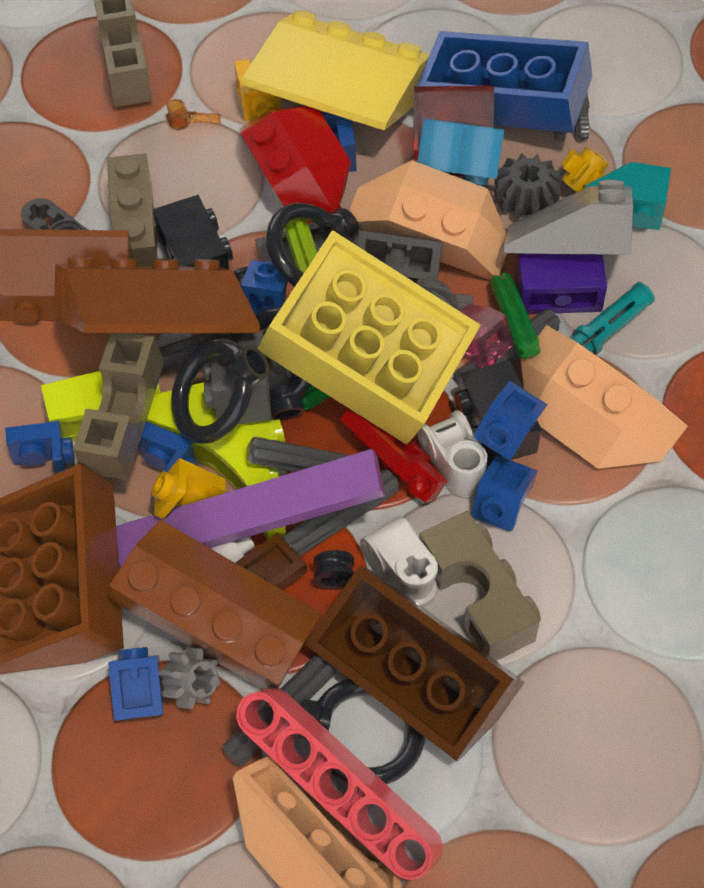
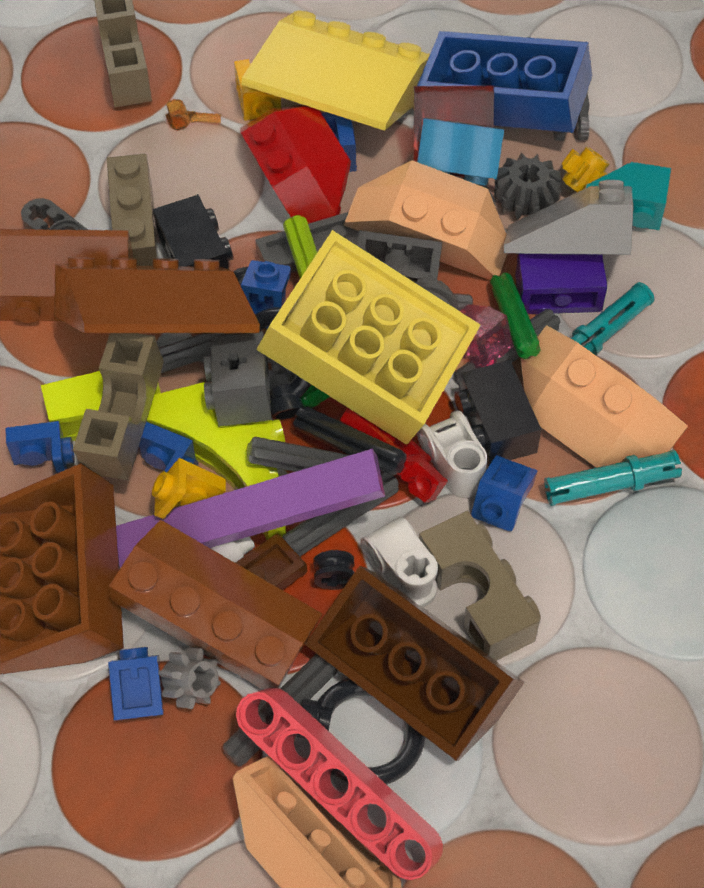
(245, 369): black piece -> none
(339, 220): black piece -> none
(348, 439): none -> black axle
(509, 420): blue bracket -> none
(628, 474): none -> teal pin

